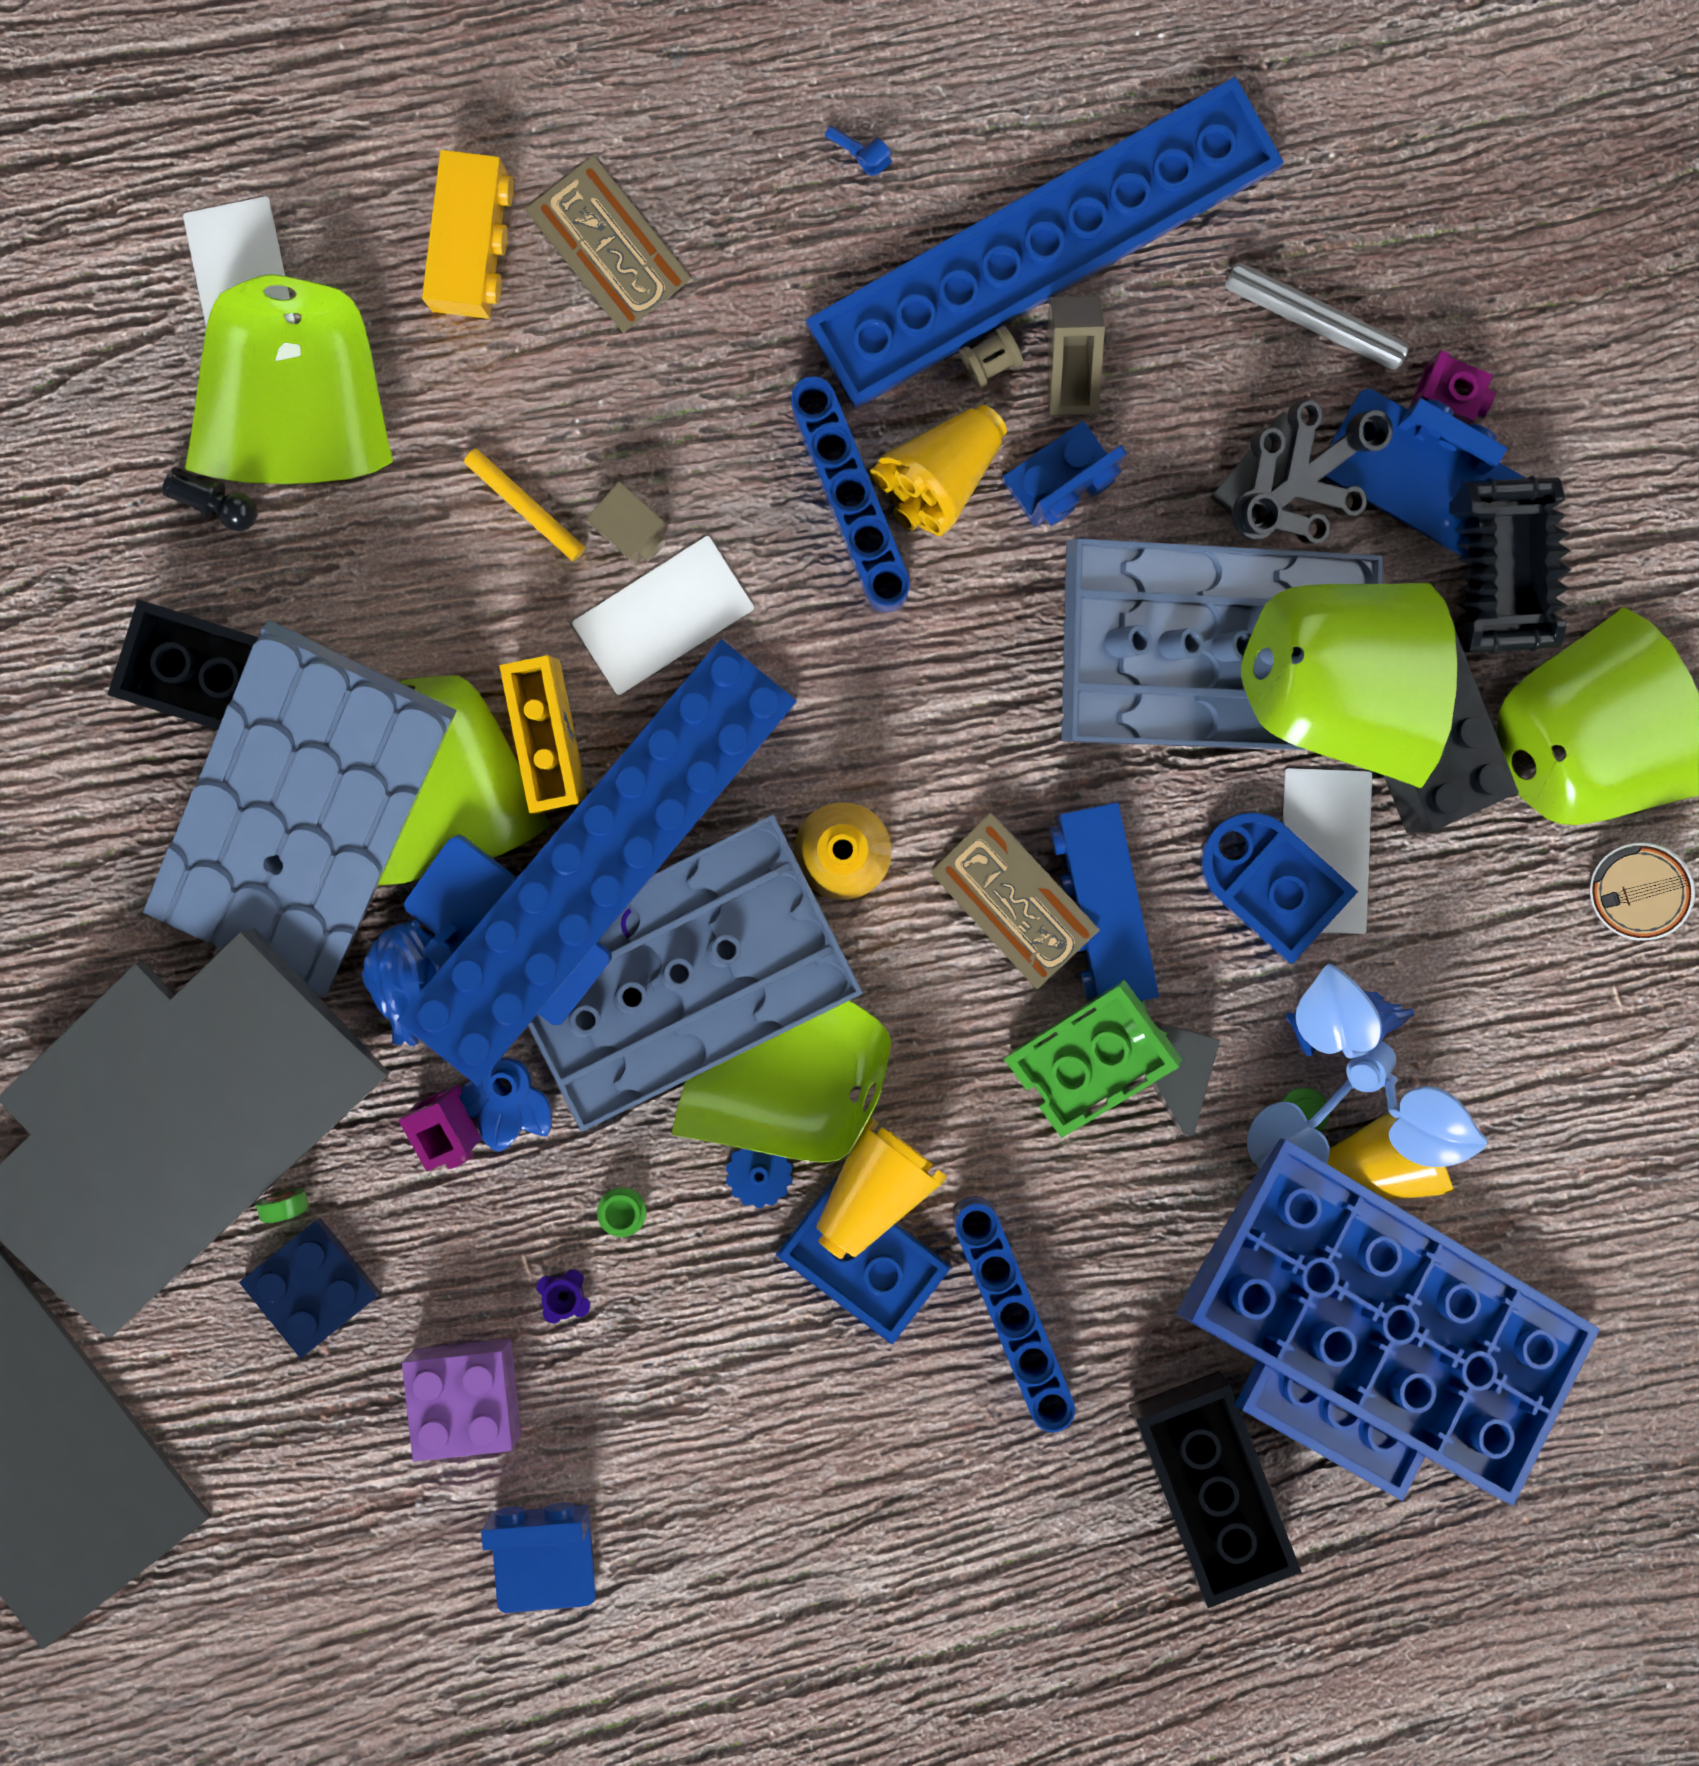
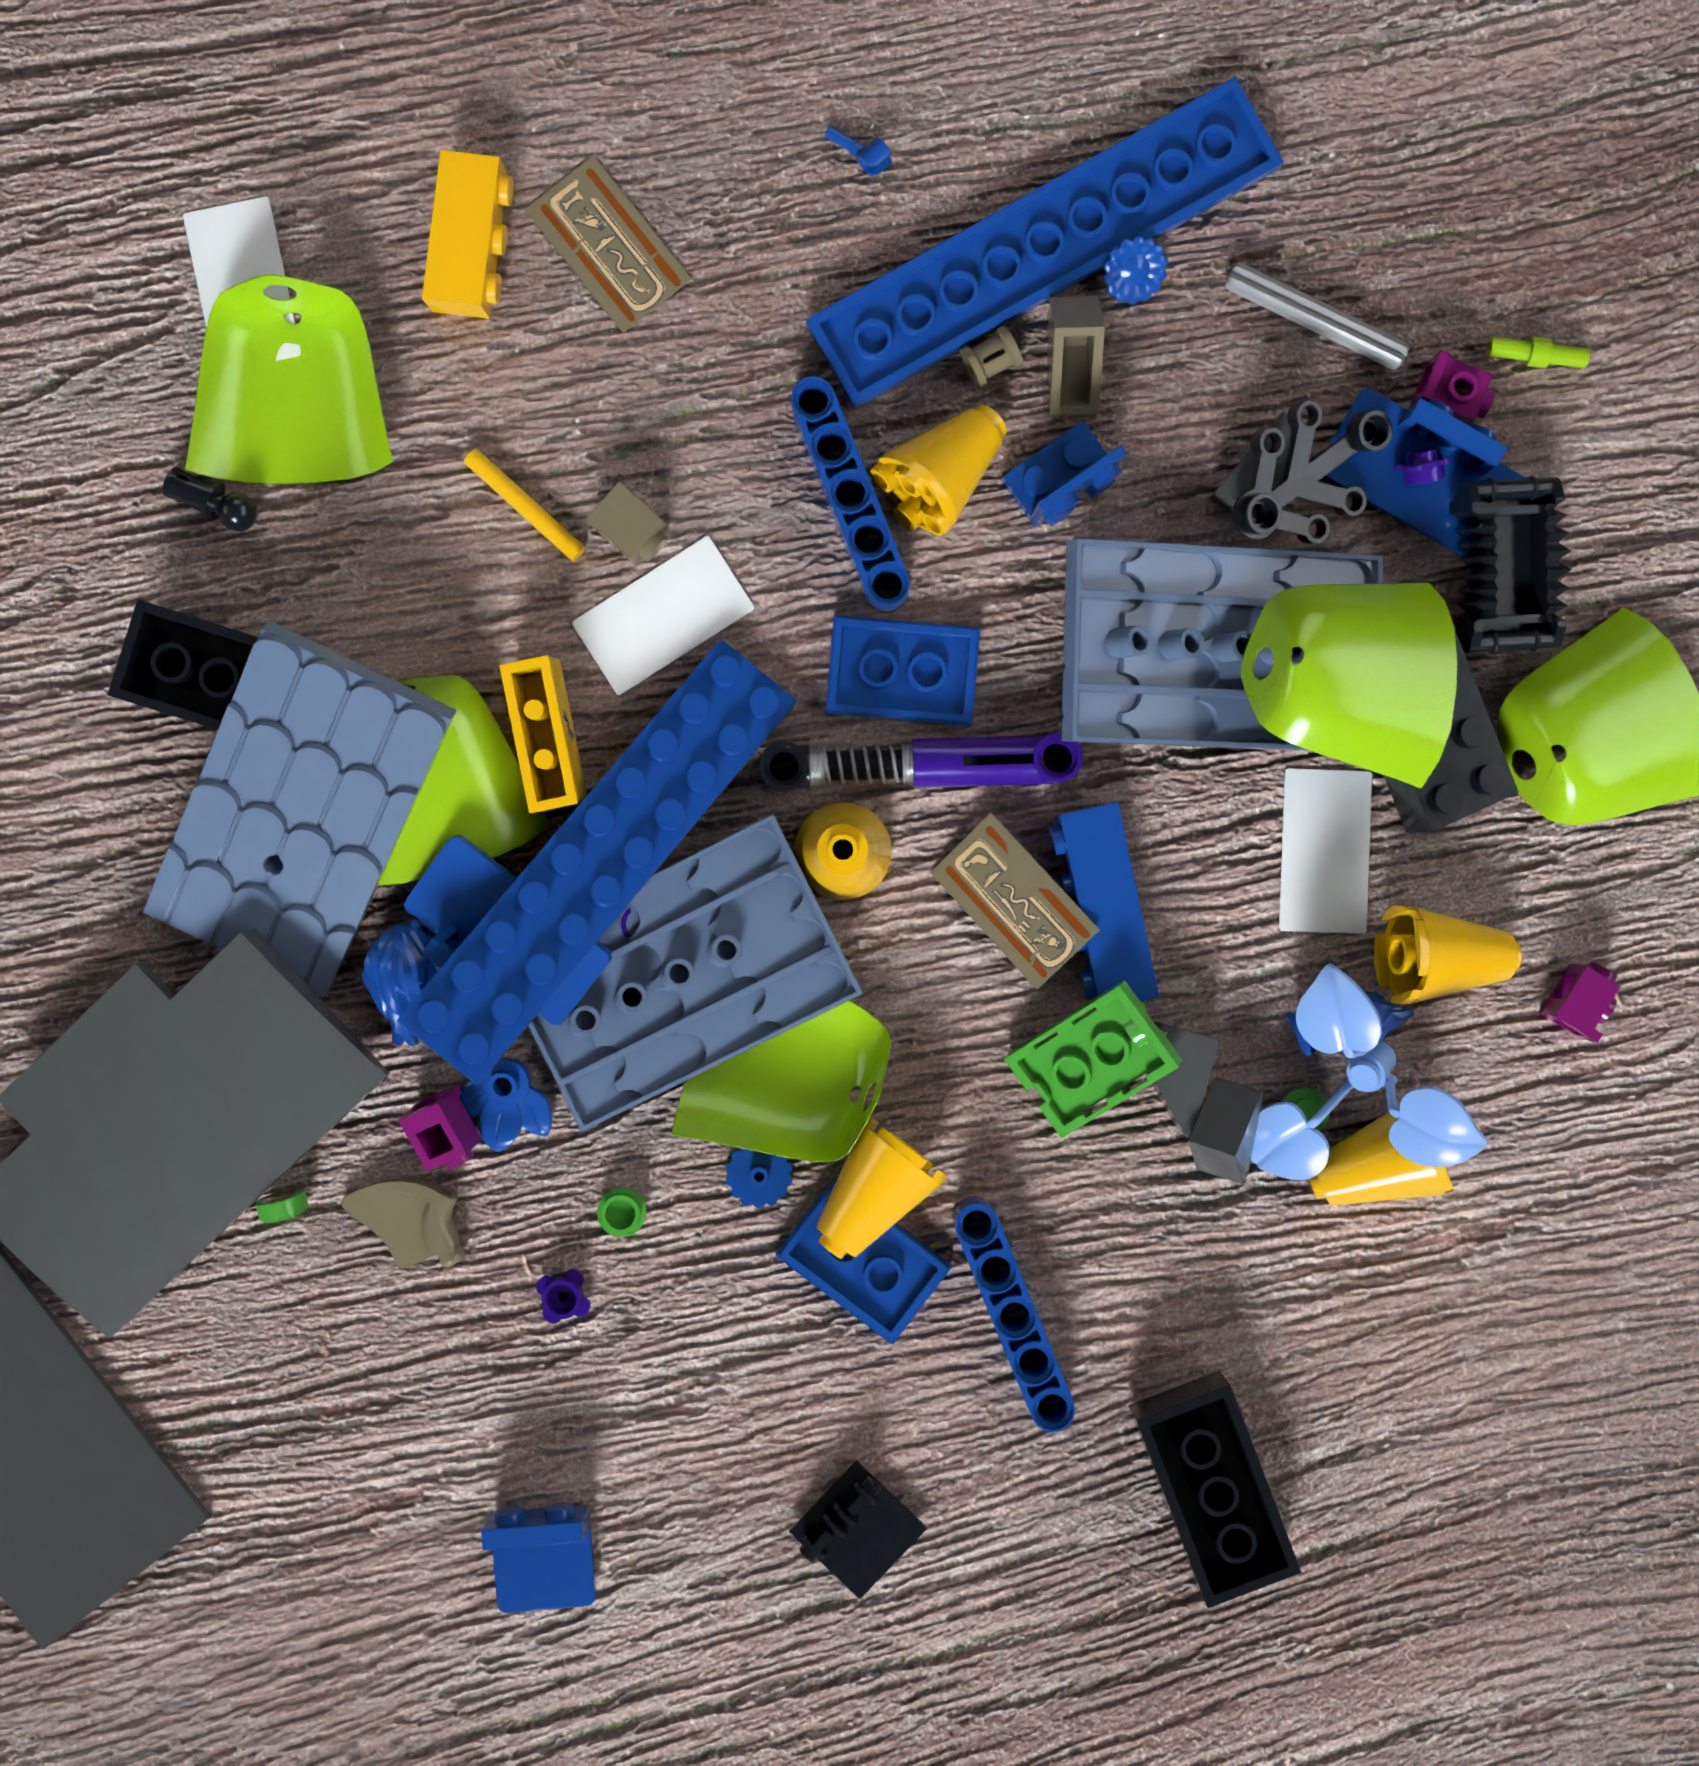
(310, 1287): dark blue plate -> none
(410, 1219): none -> dark tan arm
(461, 1400): medium lavender brick -> none
(857, 1529): none -> black hinge
(902, 670): none -> blue tile
(926, 763): none -> piece
(1134, 269): none -> blue piece
(1226, 1130): none -> dark grey slope
(1275, 885): blue tile -> none
(1383, 1333): blue slope -> none
(1423, 466): none -> dark purple plate
(1440, 955): none -> yellow cone
(1538, 352): none -> lime bar
(1582, 1000): none -> magenta brick
(1642, 891): piece -> none

